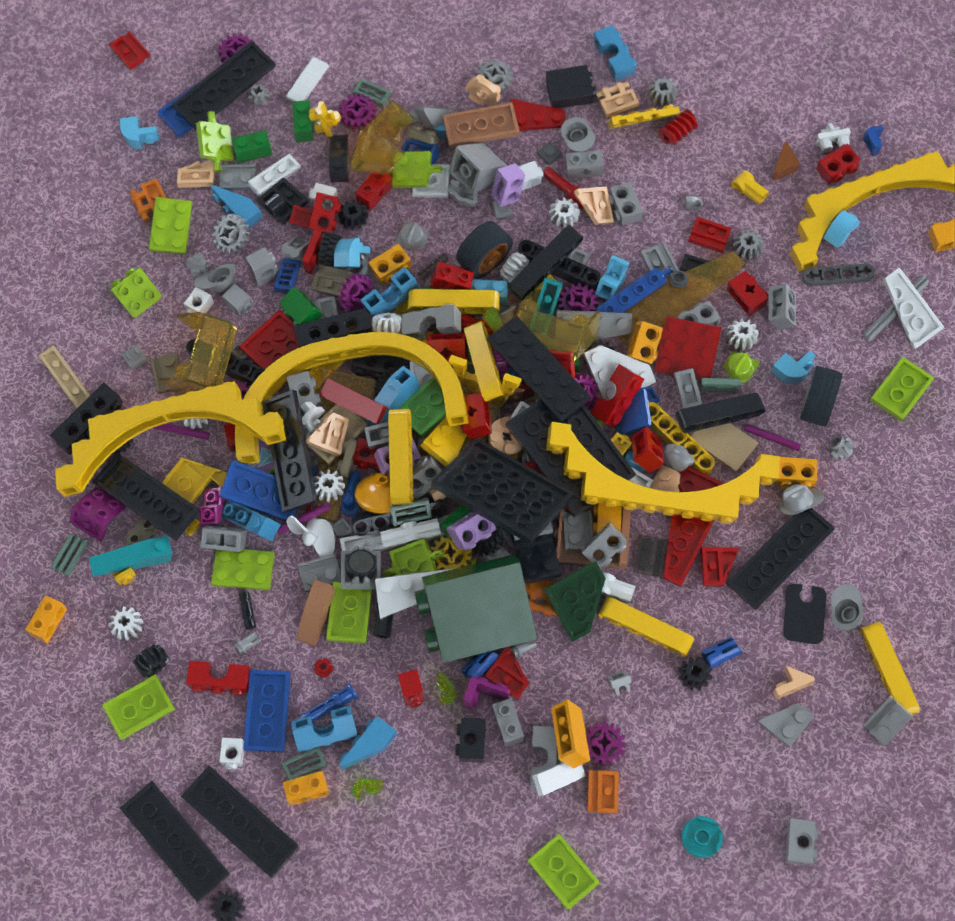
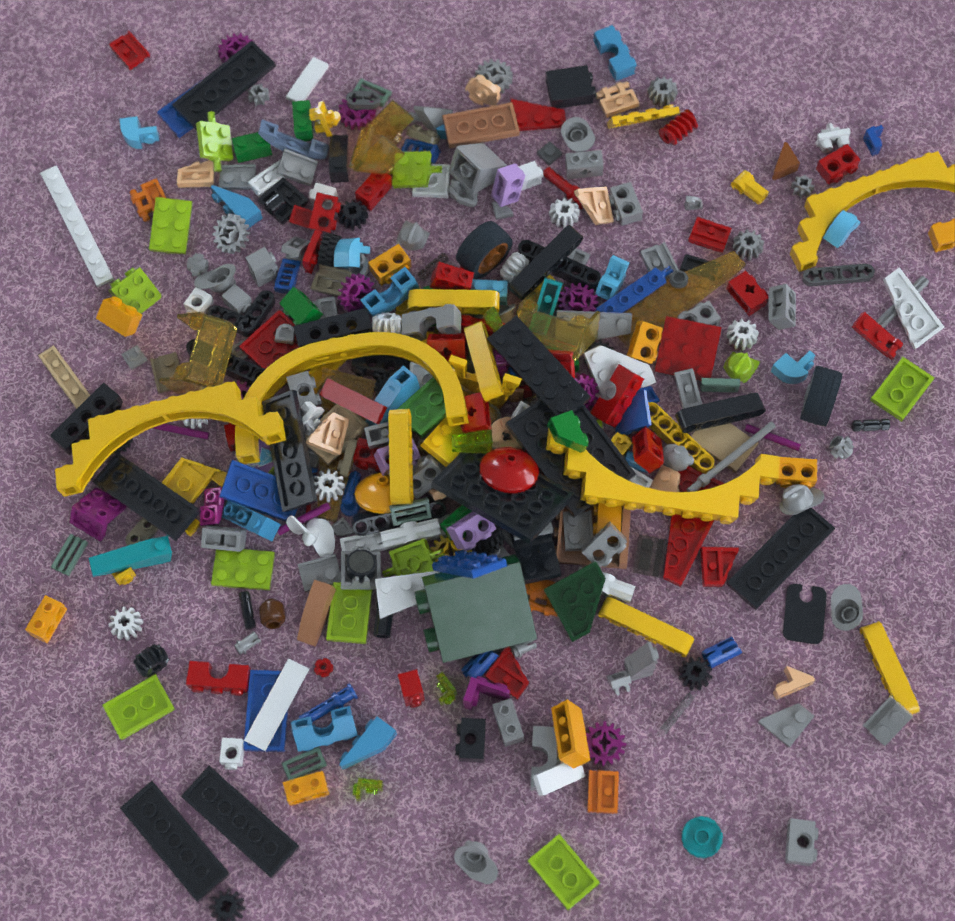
(77, 226): none -> white plate
(119, 316): none -> light orange brick
(244, 320): none -> black beam
(272, 614): none -> reddish brown head
(276, 704): none -> white sticker
(282, 141): none -> sand blue slope
(285, 334): none -> light grey tile
(297, 167): none -> light grey plate
(363, 100): none -> dark grey beam
(468, 564): none -> blue tile
(476, 862): none -> light grey piece
(479, 441): none -> clear neon green slope
(509, 470): none -> red dish
(567, 431): none -> green slope
(641, 662): none -> light grey slope
(678, 712): none -> light grey piece
(704, 479): none -> light grey bar
(802, 186): none -> light grey gear
(871, 425): none -> black axle
(877, 335): none -> red plate

